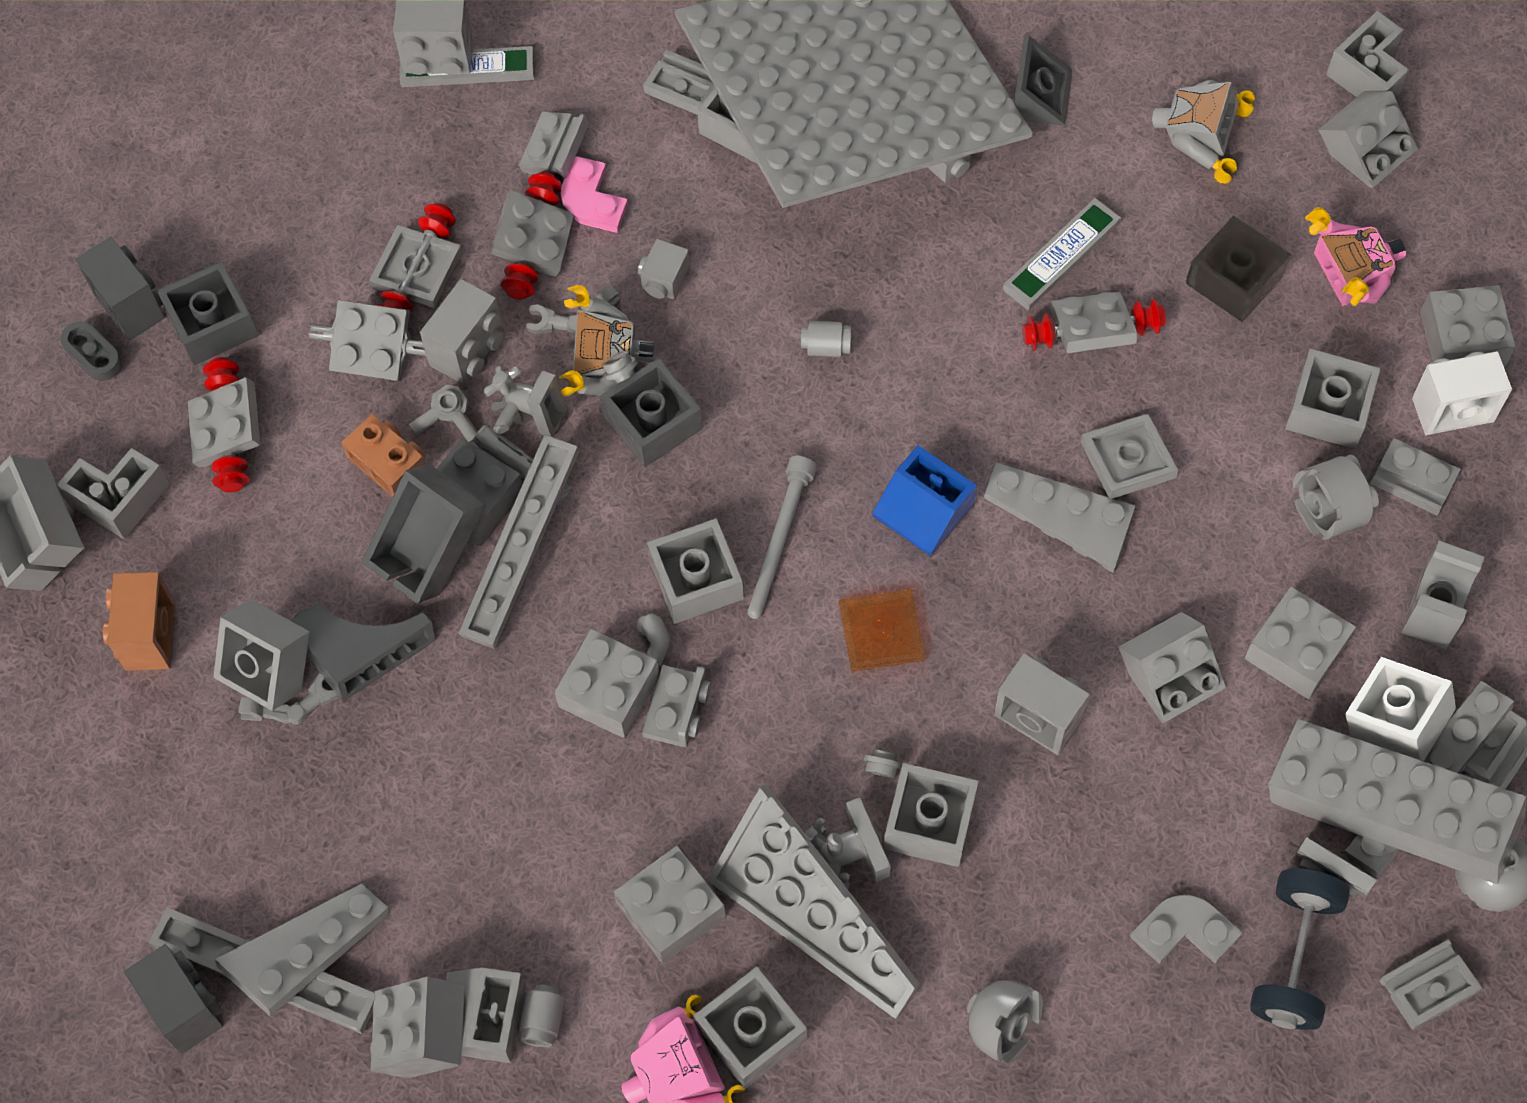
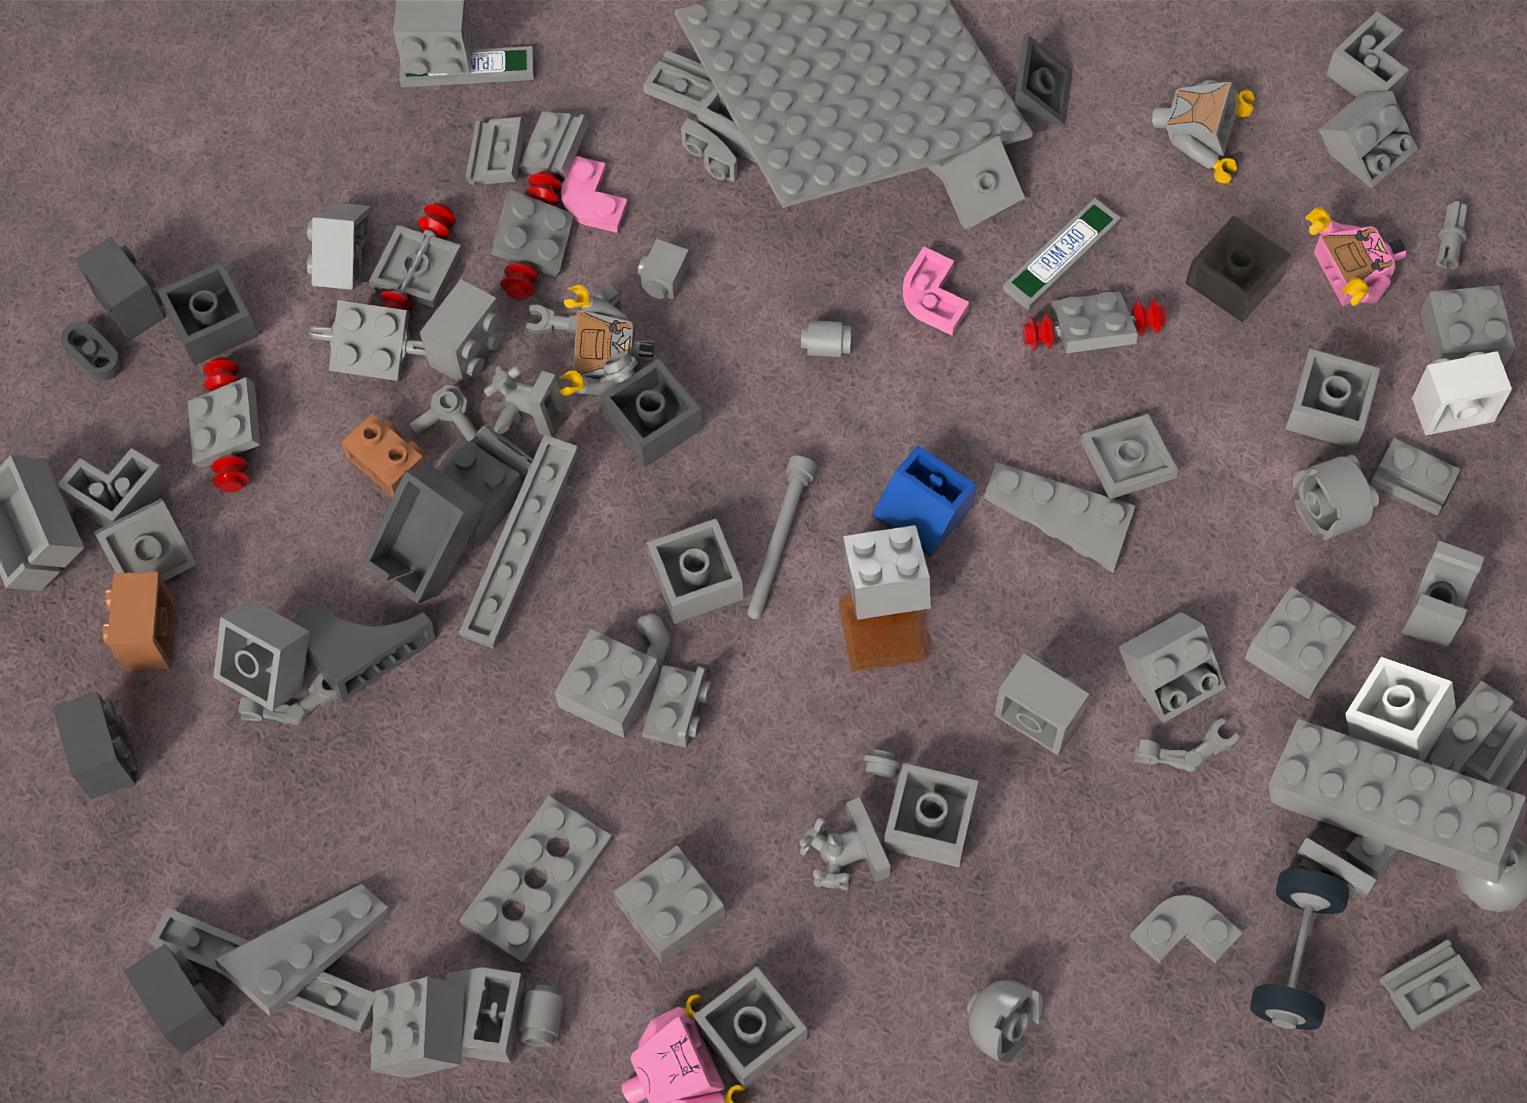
(95, 745): none -> dark grey brick
(146, 543): none -> light grey plate
(337, 245): none -> brick
(496, 151): none -> light grey plate
(543, 904): none -> light grey plate
(717, 156): none -> light grey slope
(793, 890): light grey wing -> none
(886, 572): none -> light grey brick
(924, 294): none -> bright pink plate
(980, 182): none -> light grey plate
(1151, 753): none -> light grey piece
(1452, 235): none -> light grey axle

